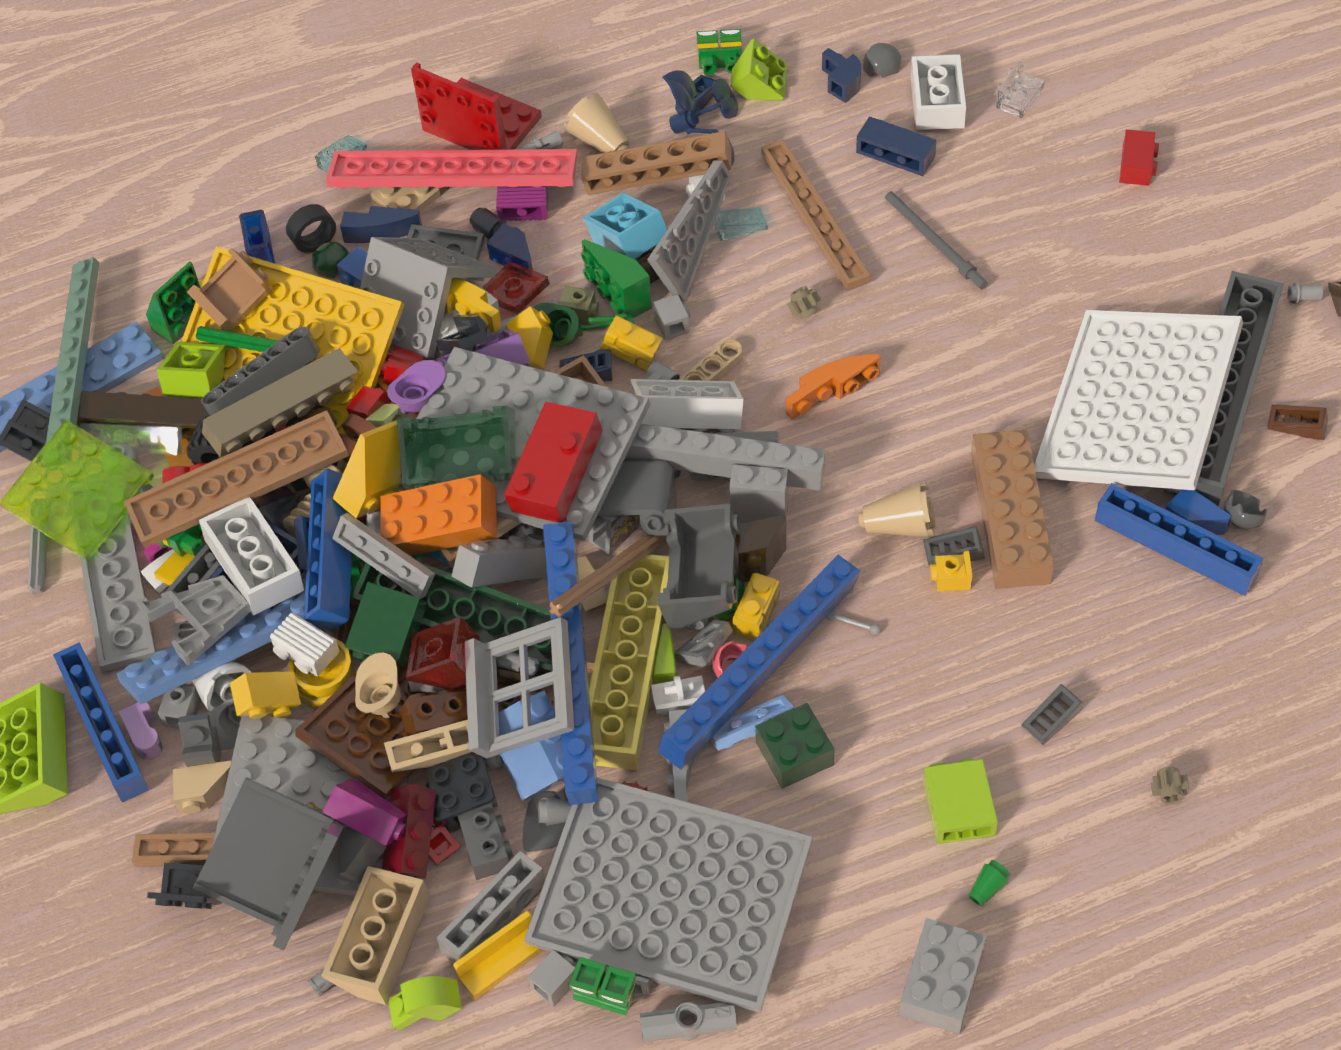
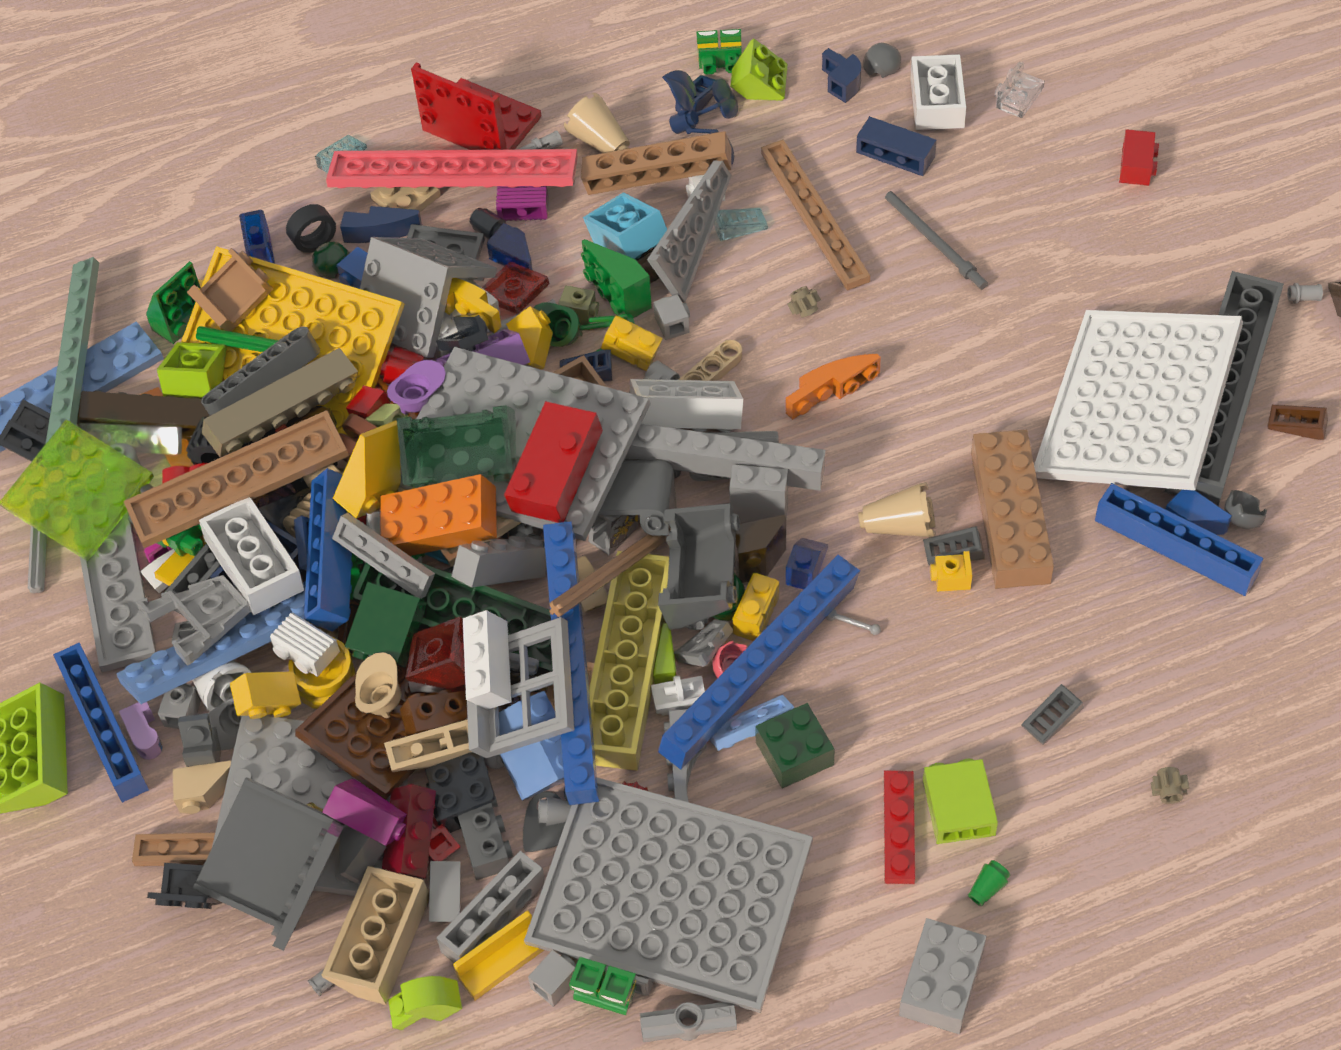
(444, 891): none -> light grey slope
(486, 660): none -> white brick
(804, 562): none -> clear blue slope
(899, 827): none -> red plate

